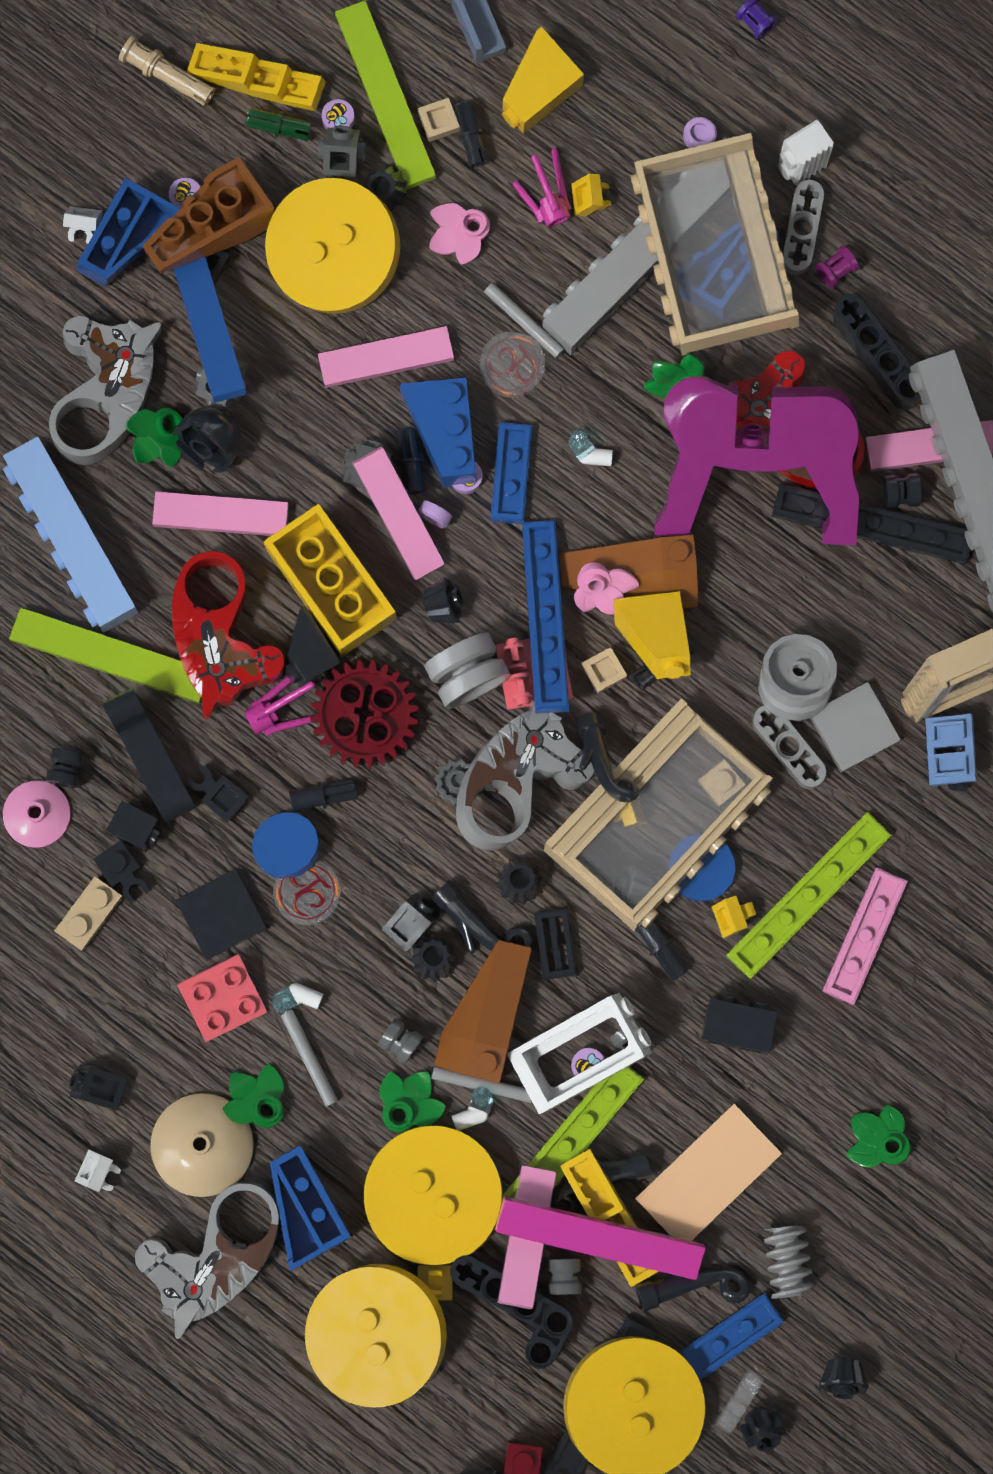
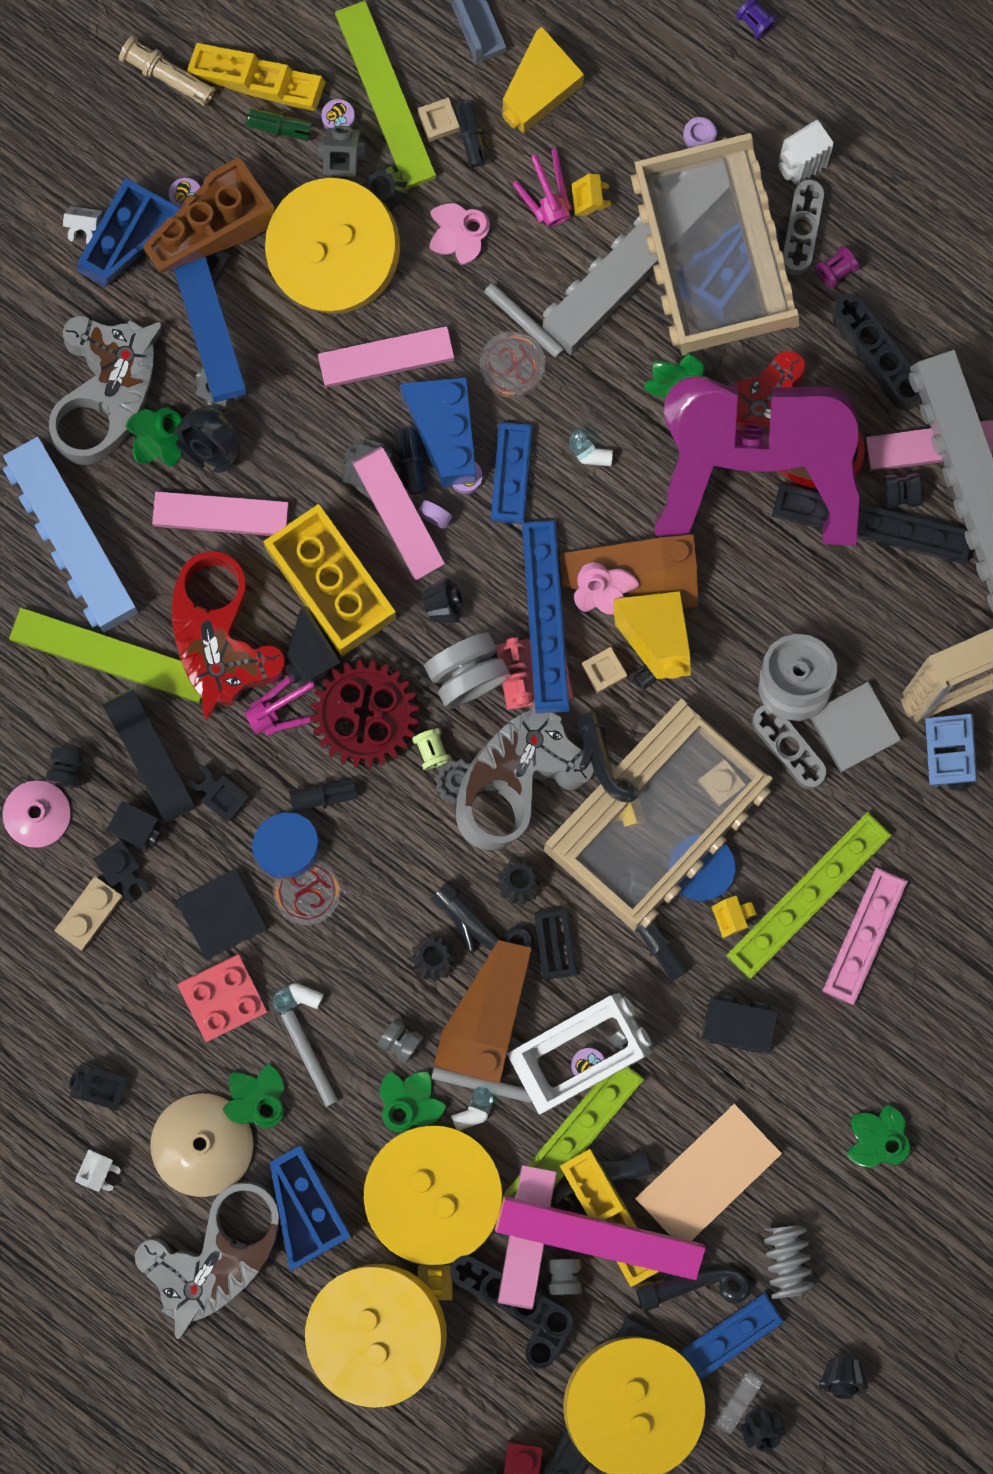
(411, 921): bracket -> none
(431, 761): none -> yellowish green bush

